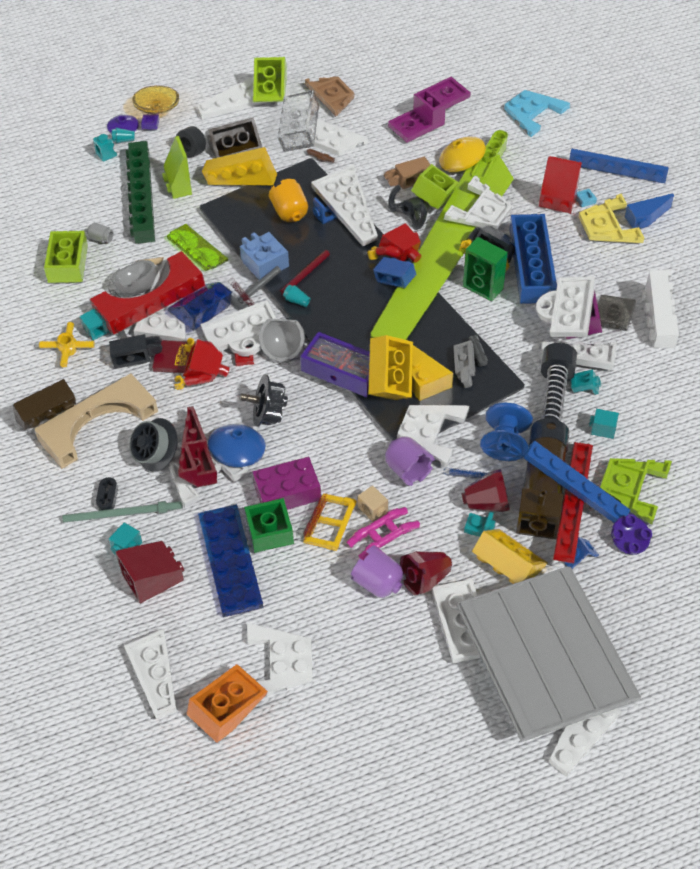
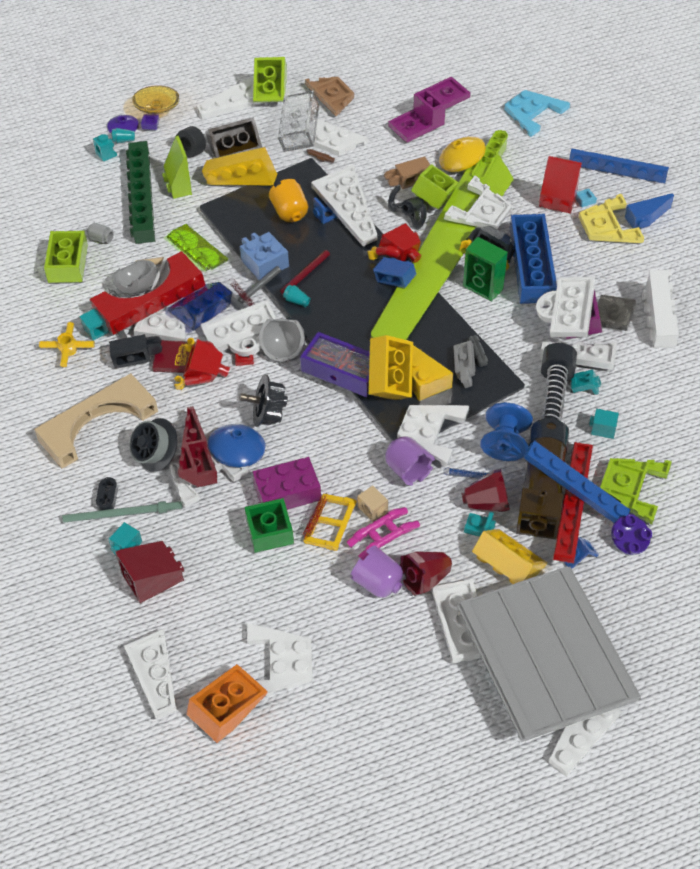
(44, 404): dark brown slope -> none
(230, 561): clear blue plate -> none

